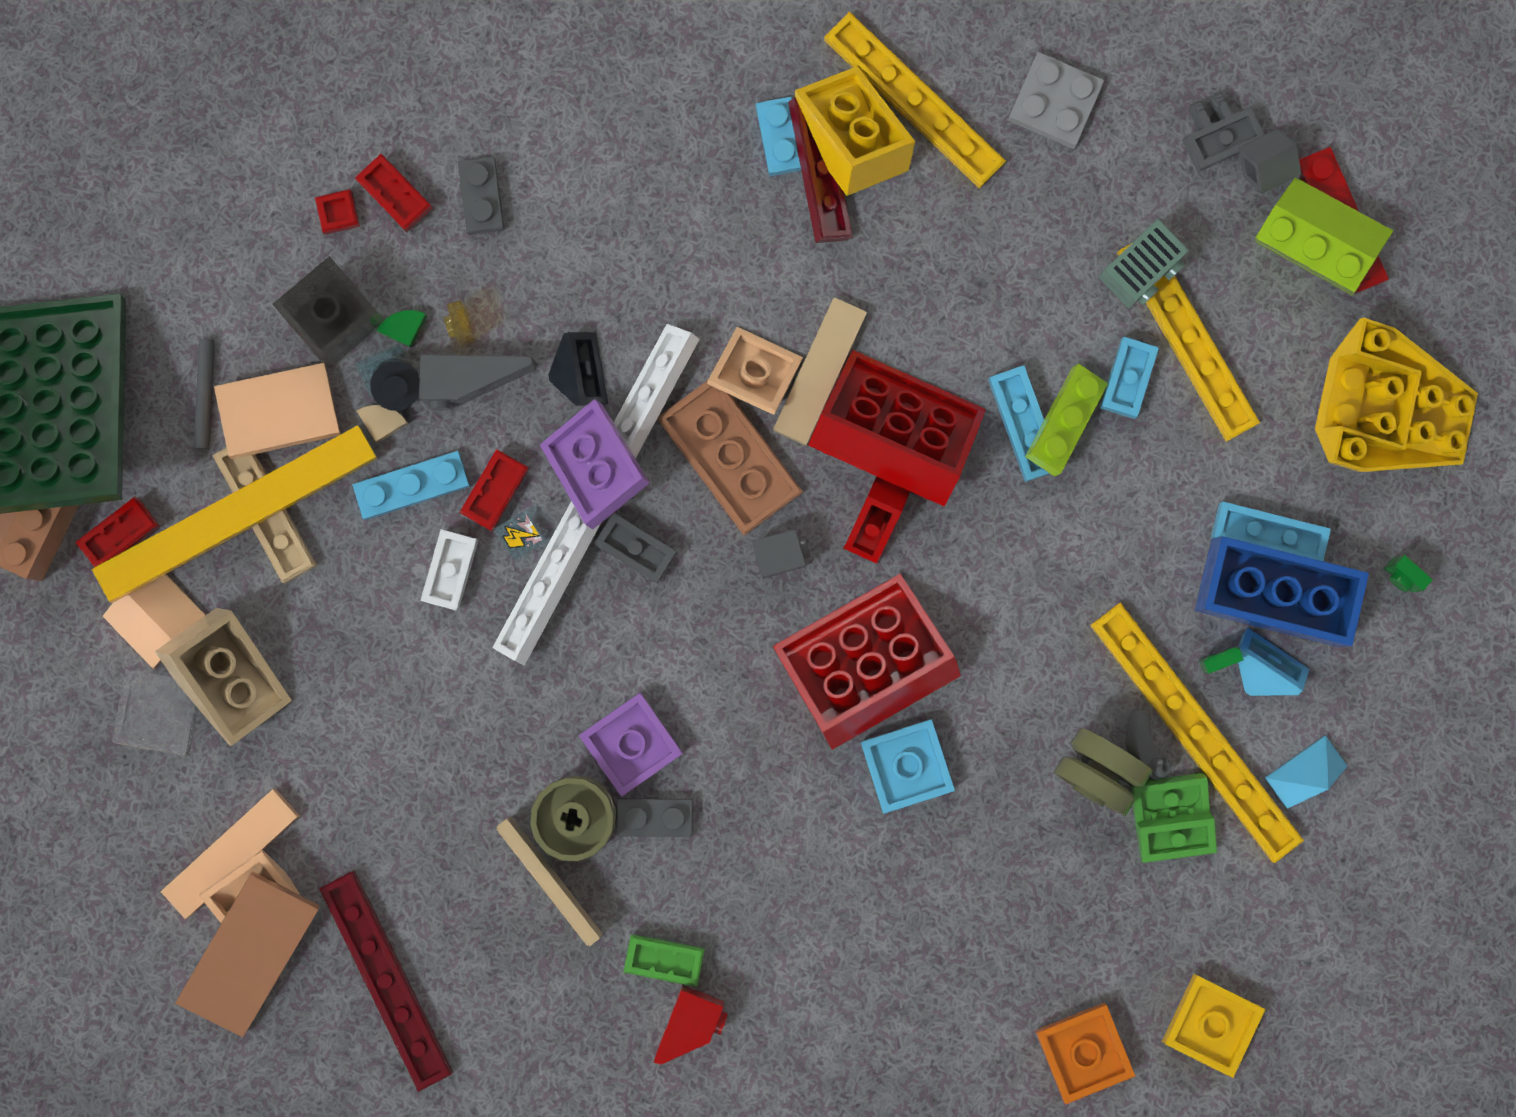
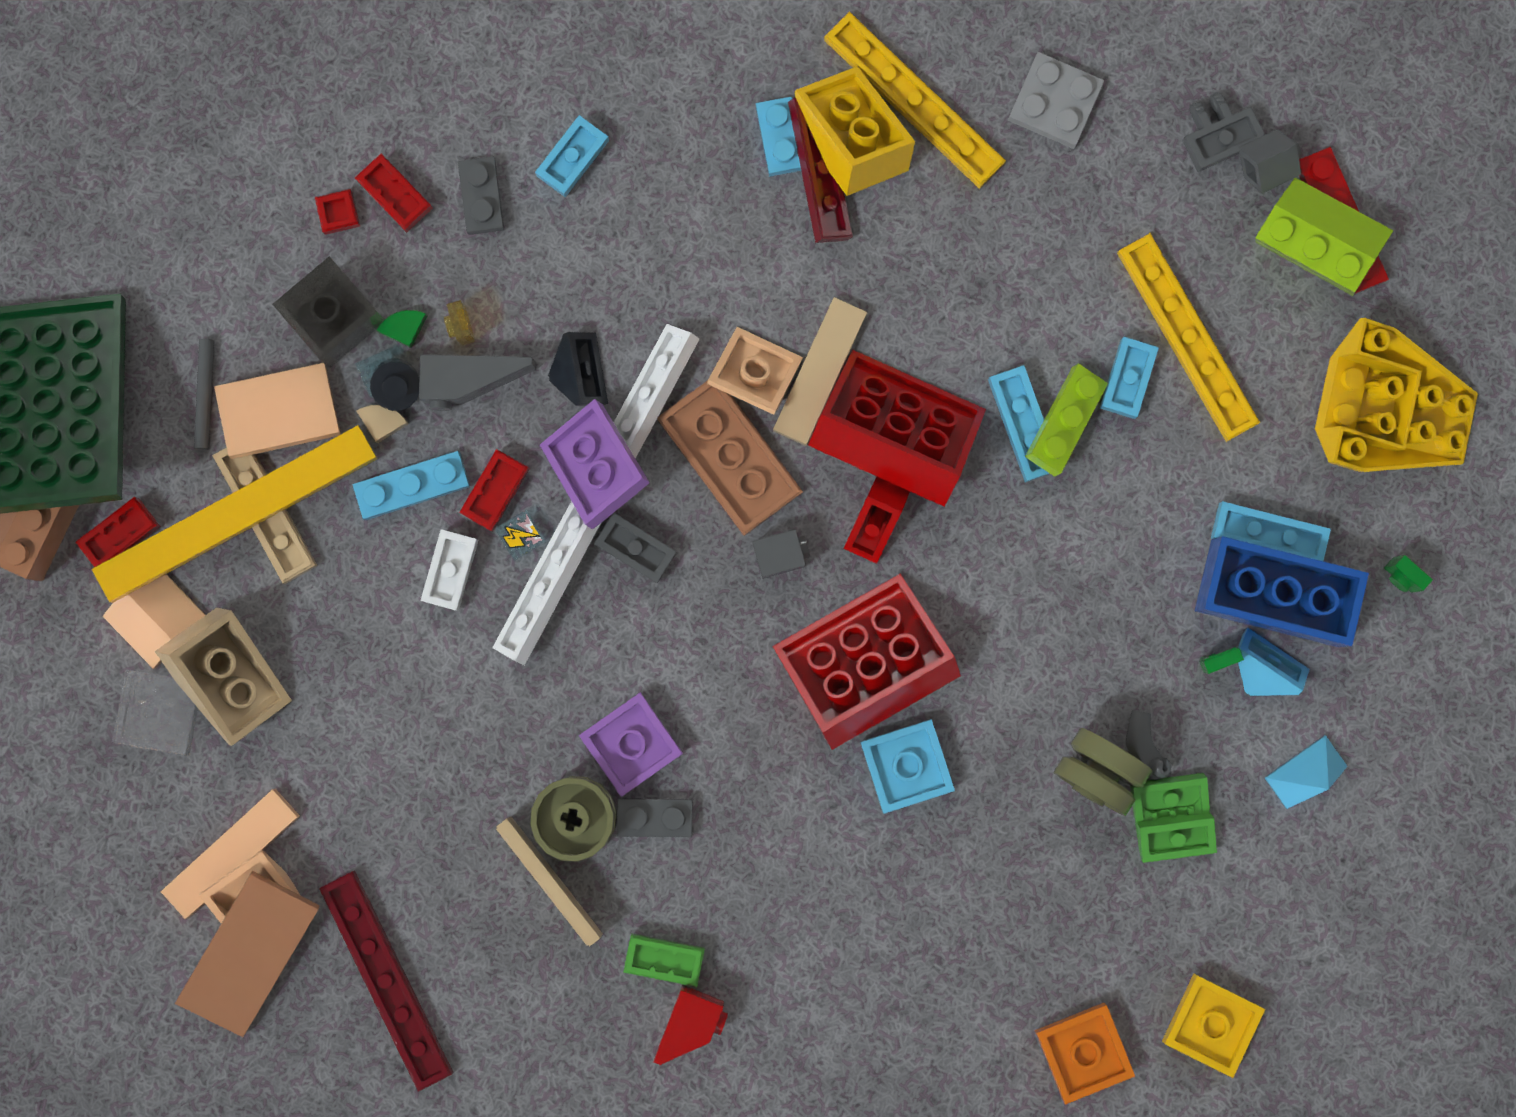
(572, 156): none -> medium azure plate
(1143, 264): sand green brick -> none
(1197, 733): yellow tile -> none

